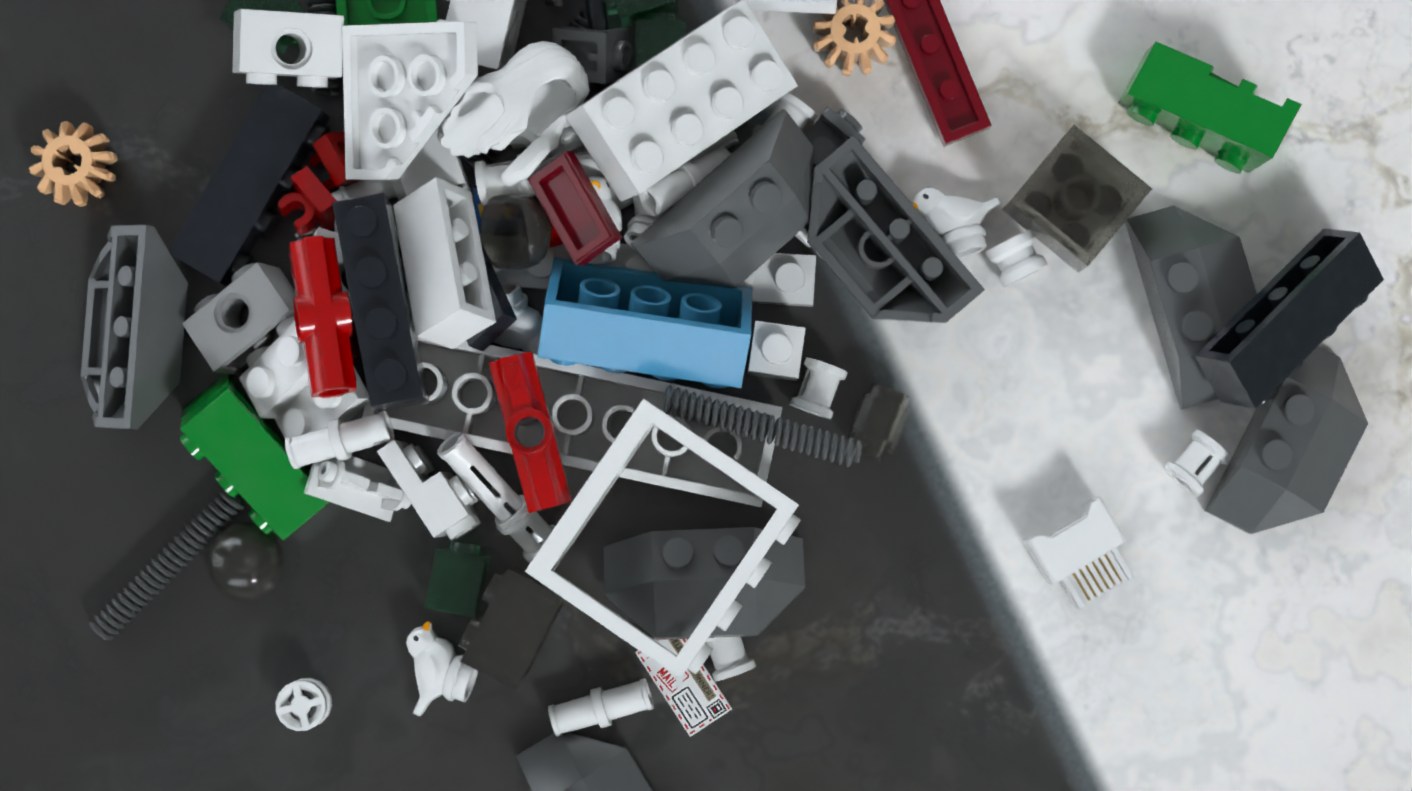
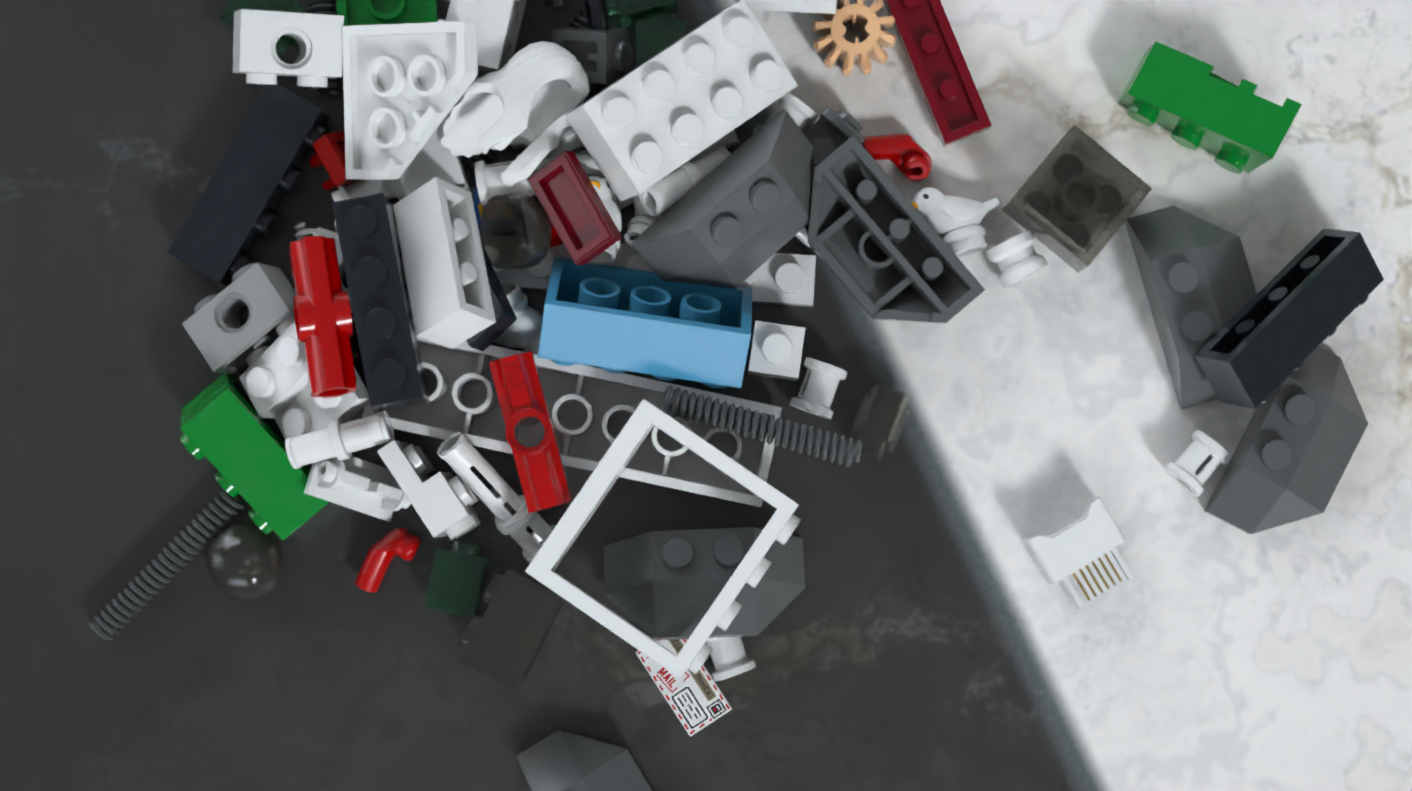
(58, 152): light nougat gear -> none
(132, 328): dark grey wedge -> none
(294, 707): white wheel -> none
(312, 198): red tile -> none
(380, 555): none -> red arm
(438, 668): white animal -> none
(600, 707): white pin -> none
(902, 152): none -> red arm

